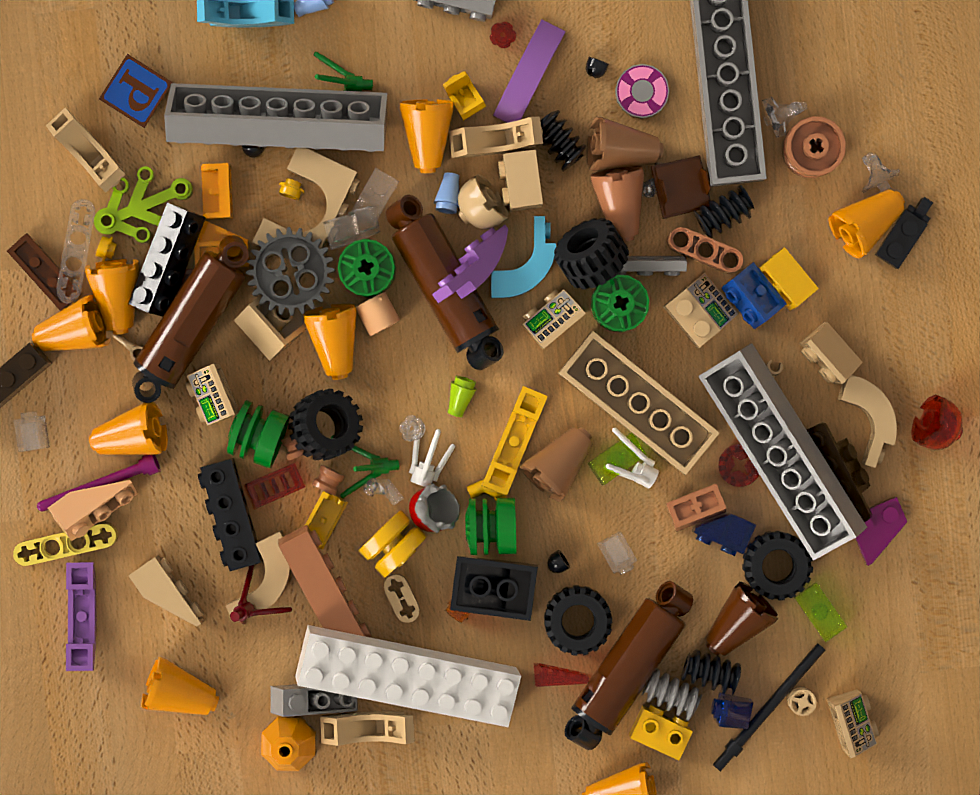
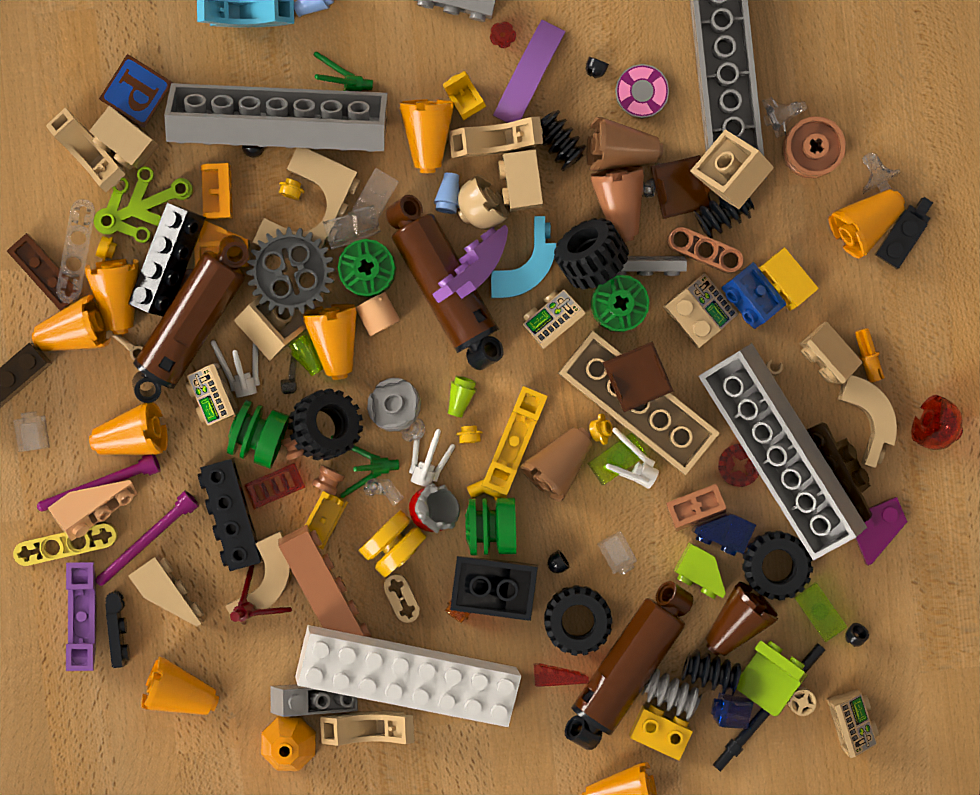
(116, 628): none -> black hinge
(128, 142): none -> tan brick
(184, 504): none -> magenta piece
(243, 383): none -> white plant
(289, 385): none -> clear smoke hand
(305, 353): none -> clear neon green cone
(394, 404): none -> light grey tile
(469, 435): none -> yellow plate
(601, 429): none -> yellow plate
(638, 376): none -> reddish brown piece
(701, 569): none -> lime slope
(732, 169): none -> tan slope
(771, 678): none -> lime bracket
(859, 640): none -> black hinge
(869, 356): none -> light orange axle

